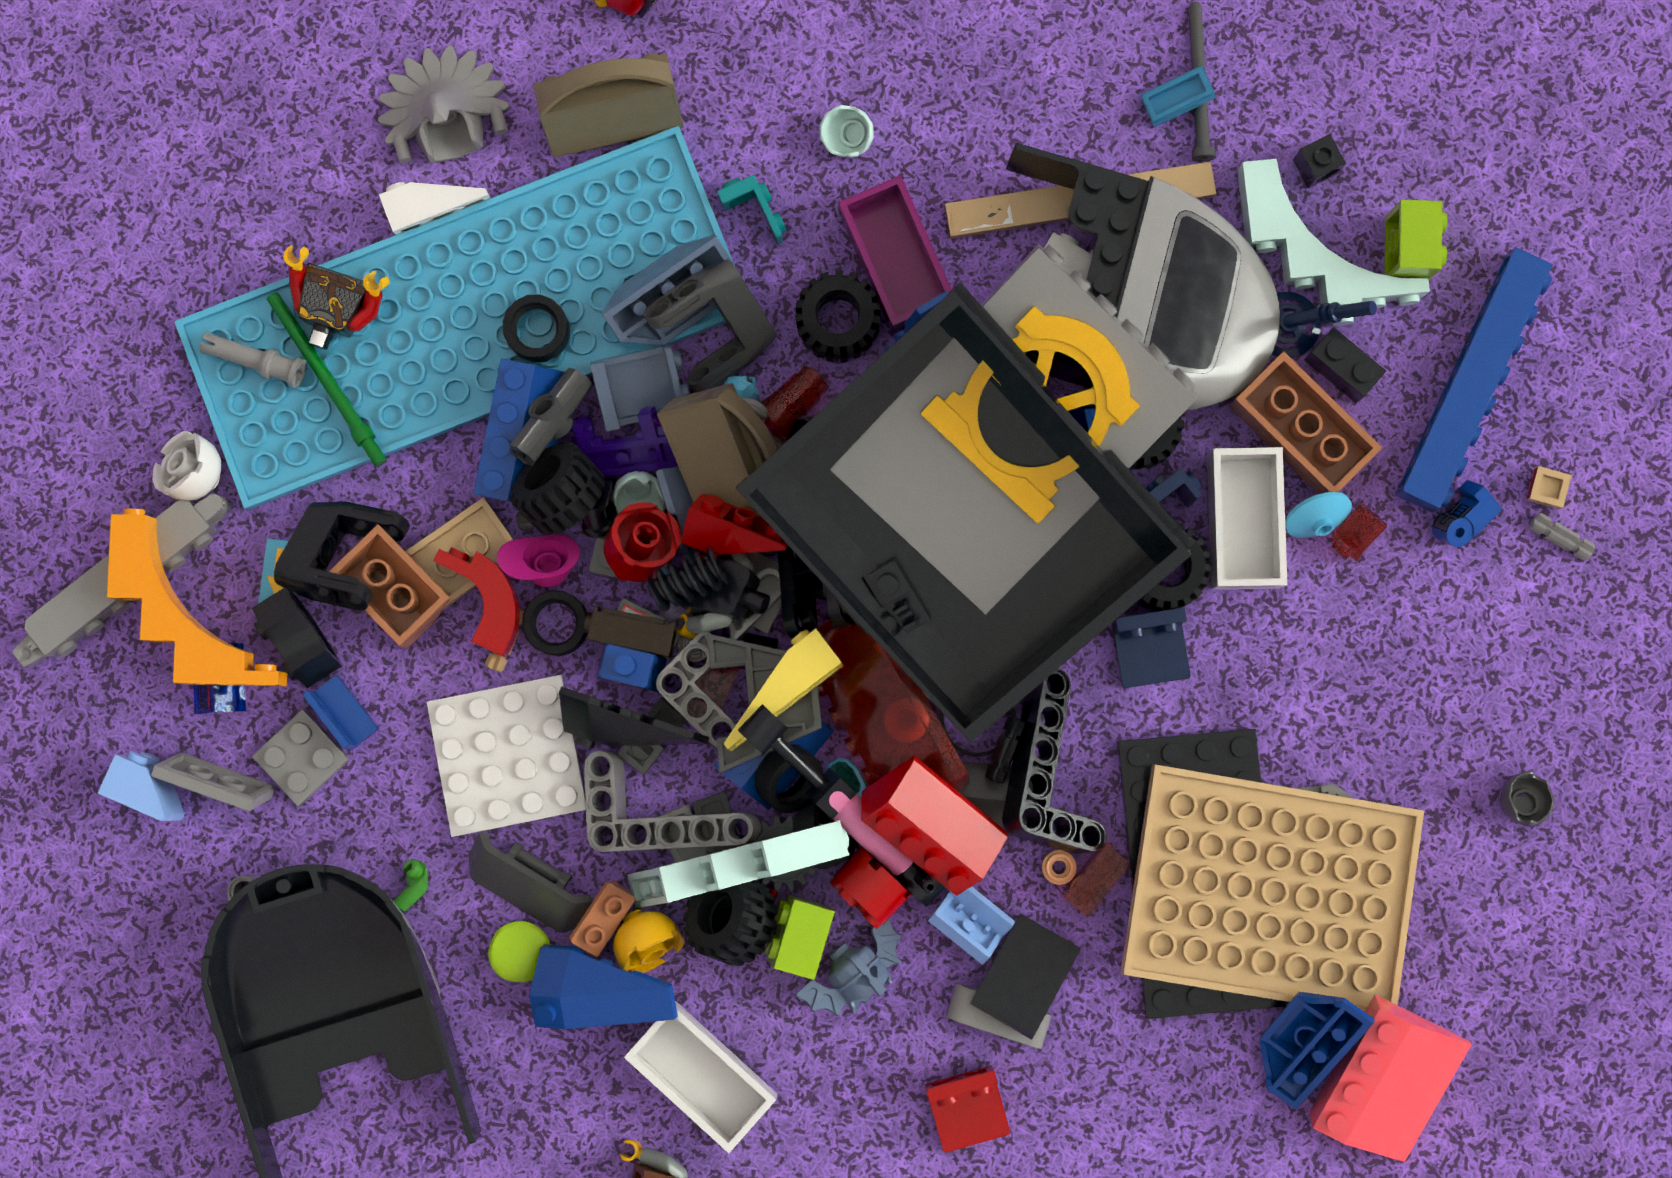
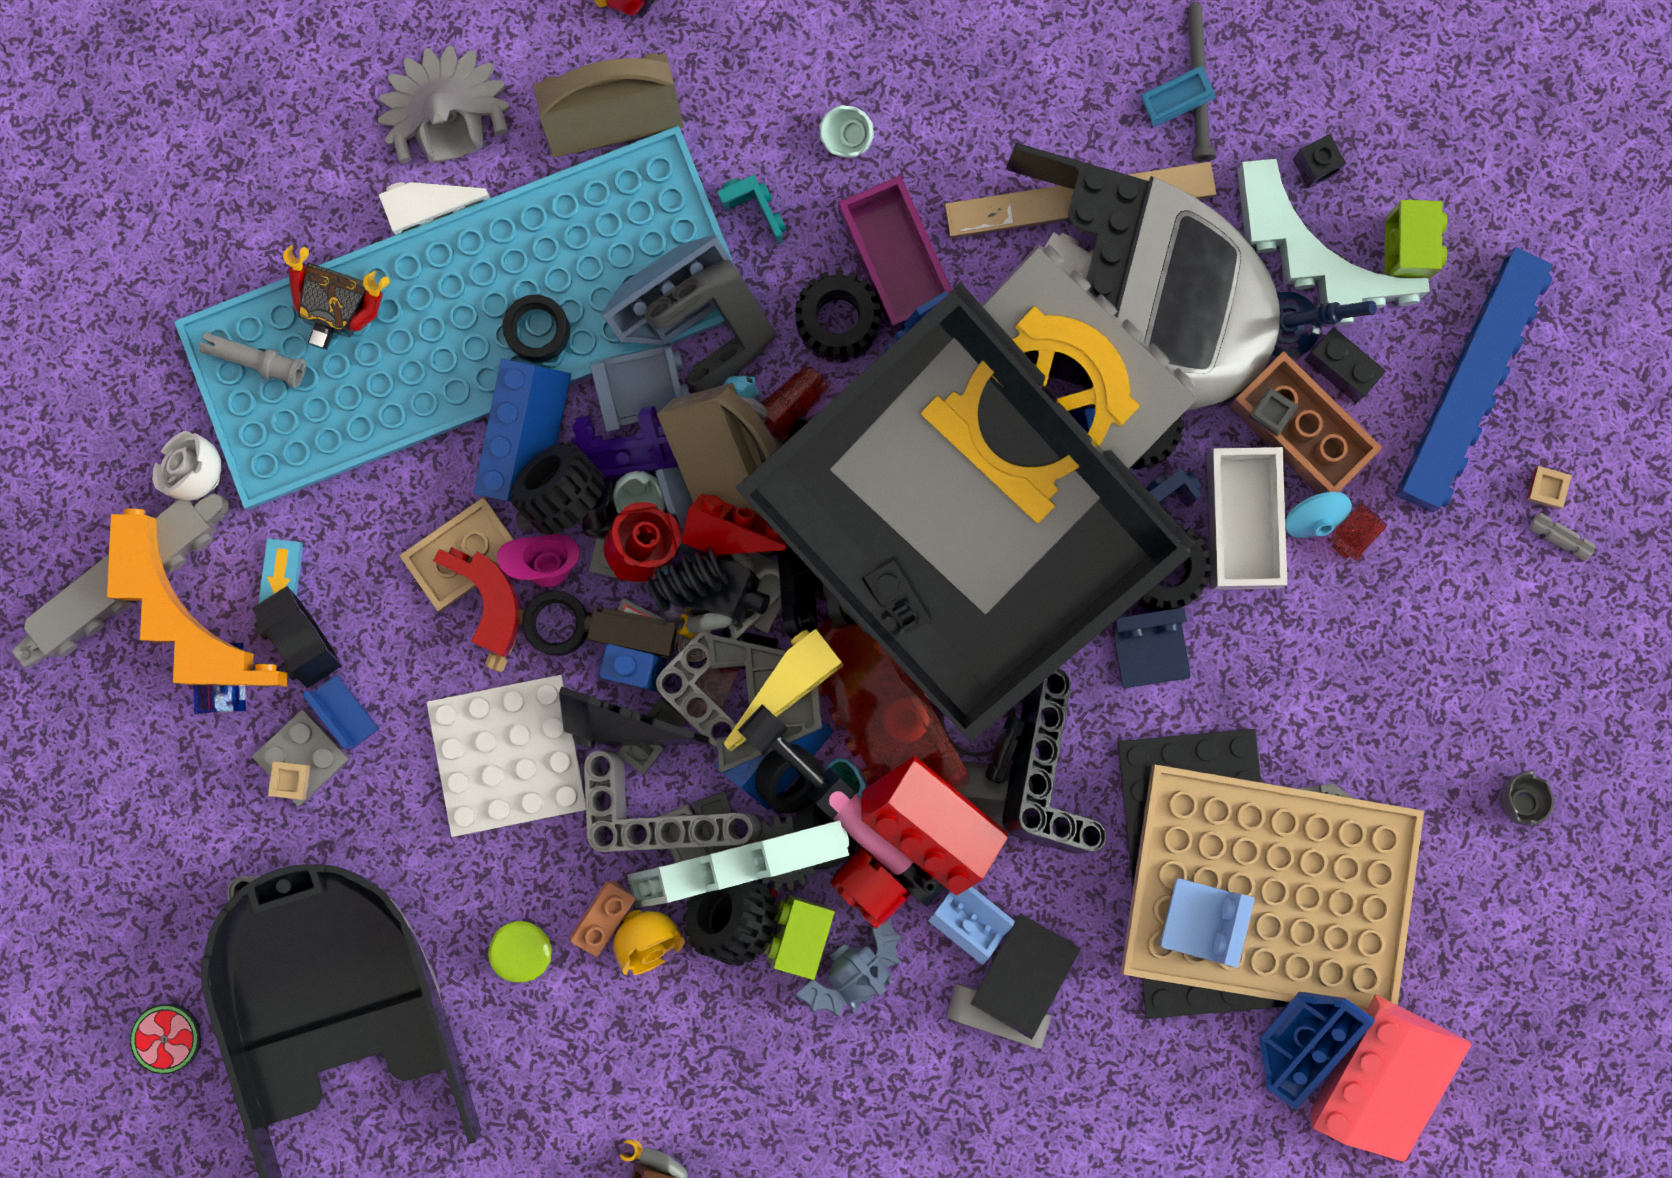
(131, 784): light blue slope -> none
(165, 1038): none -> tile
(214, 781): light grey tile -> none
(289, 780): none -> tan plate
(315, 542): black connector -> none
(361, 433): green bar -> none
(403, 594): nougat slope -> none
(417, 884): bright green arm -> none
(514, 881): dark grey piece -> none
(550, 416): dark grey piece -> none
(586, 992): blue wedge -> none
(702, 1078): white piece -> none
(967, 1109): red bracket -> none
(1070, 867): light nougat plate -> none
(1095, 879): clear red panel -> none
(1207, 922): none -> light blue bracket
(1273, 411): none -> dark grey tile
(1466, 516): blue leg -> none

